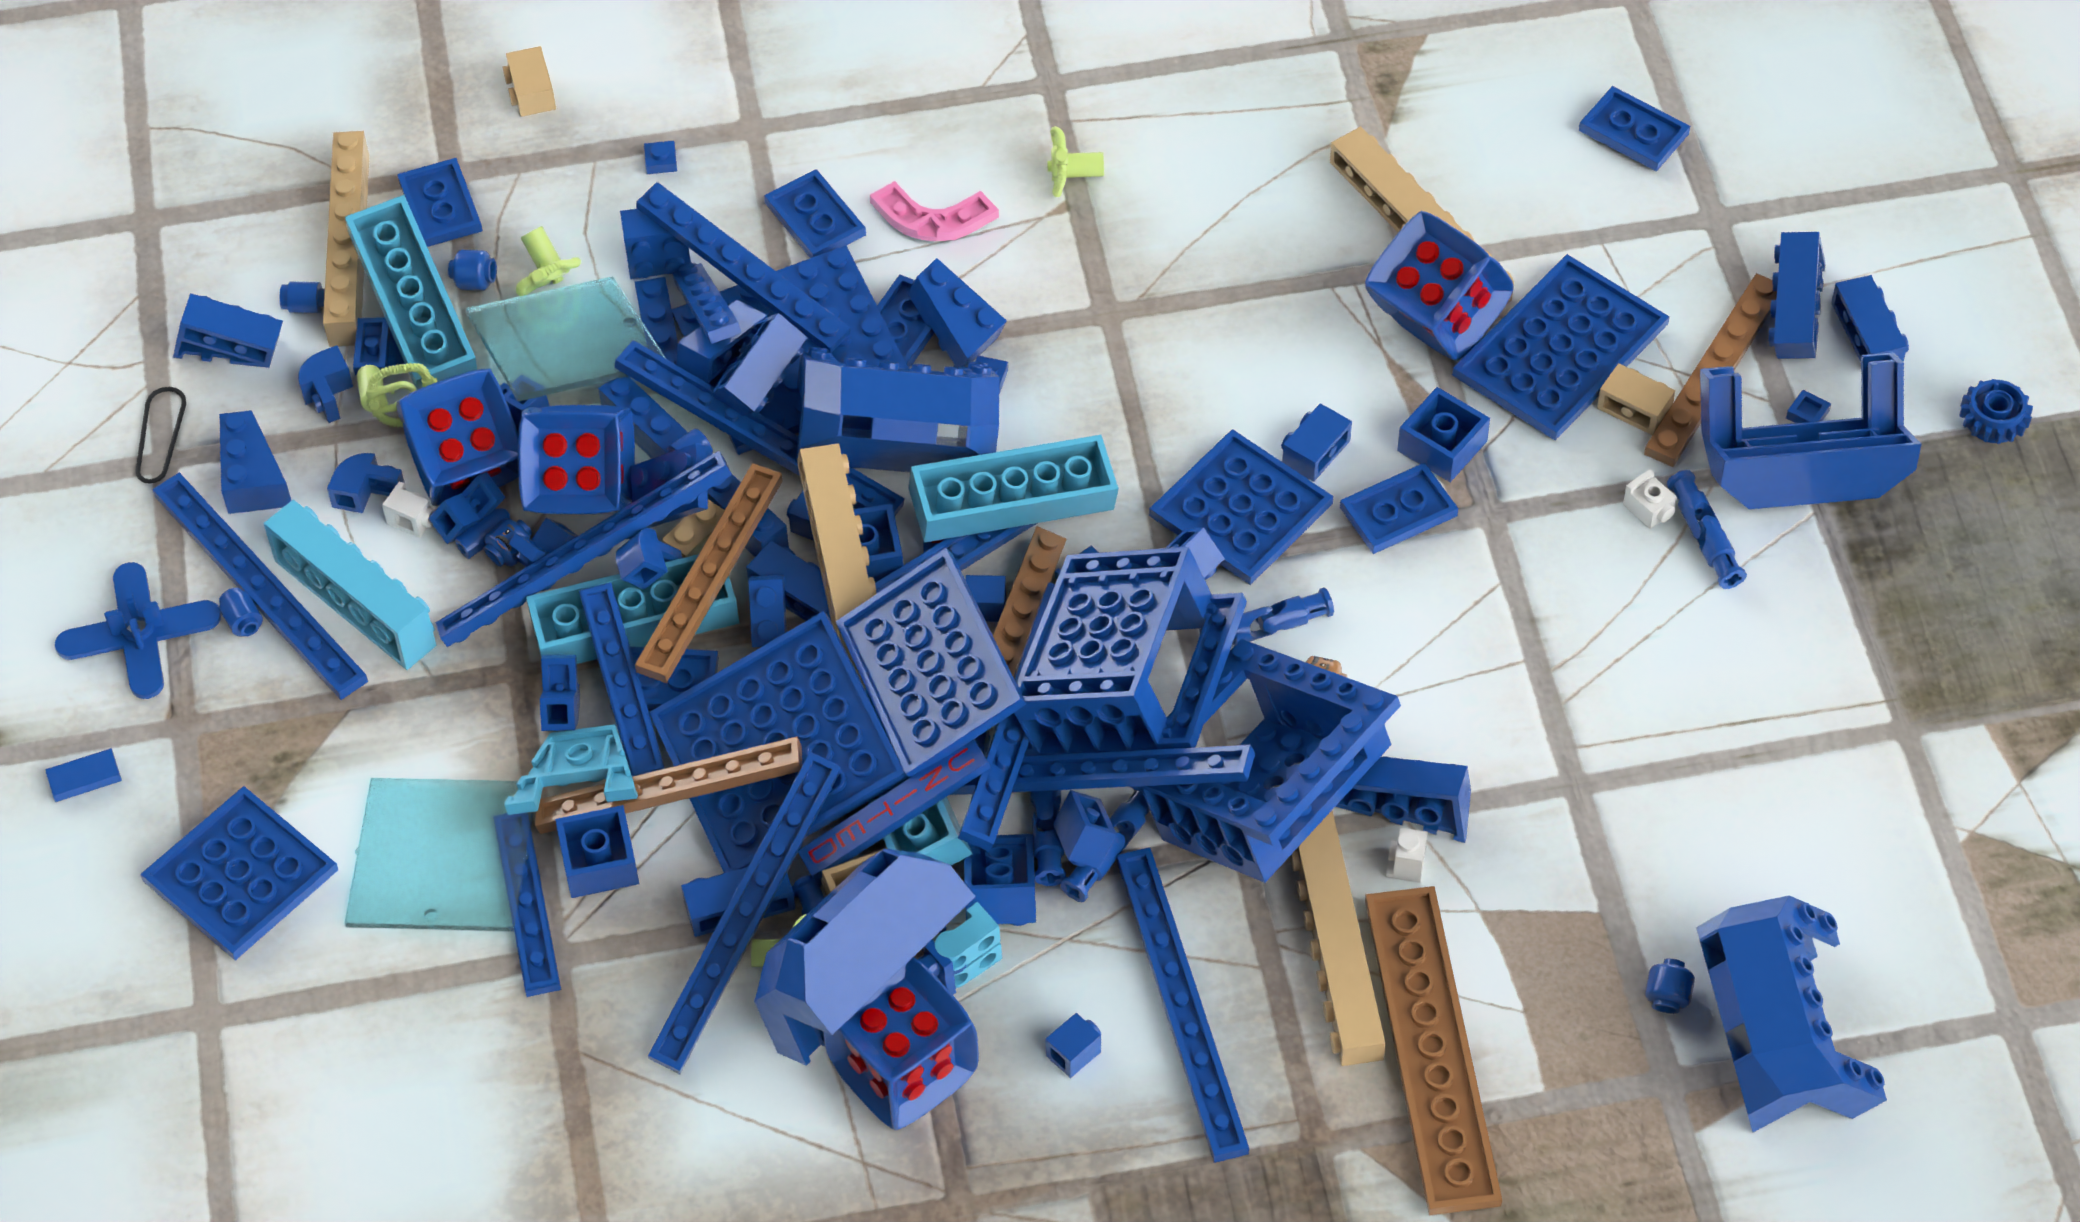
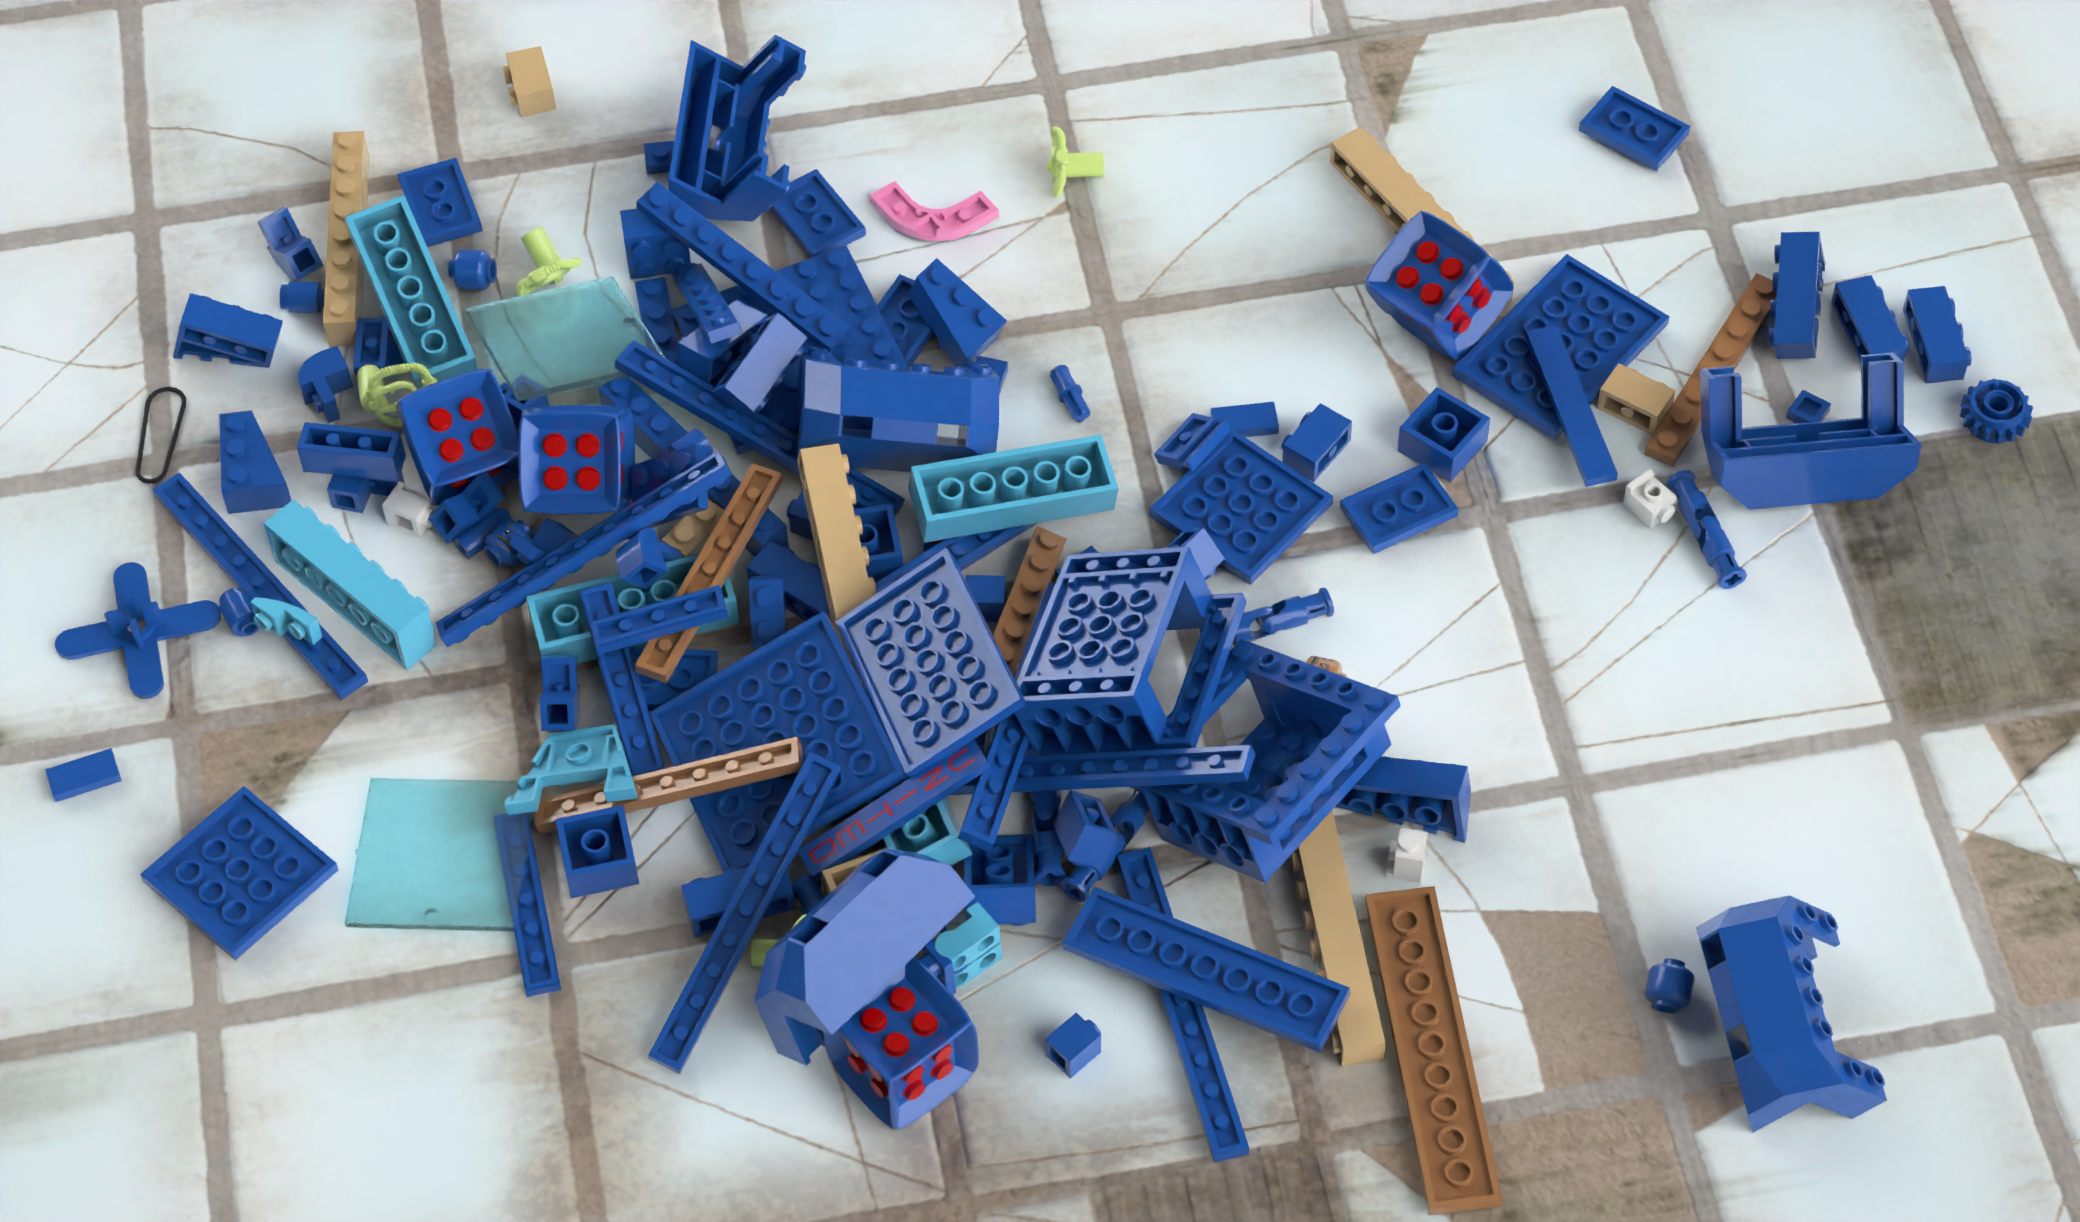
(281, 617): none -> medium azure slope
(288, 248): none -> blue brick
(351, 451): none -> blue brick
(659, 619): none -> blue tile
(723, 128): none -> blue wedge
(1069, 393): none -> blue axle
(1192, 442): none -> blue plate
(1207, 969): none -> blue plate
(1249, 419): none -> blue tile
(1571, 406): none -> blue tile
(1936, 334): none -> blue brick

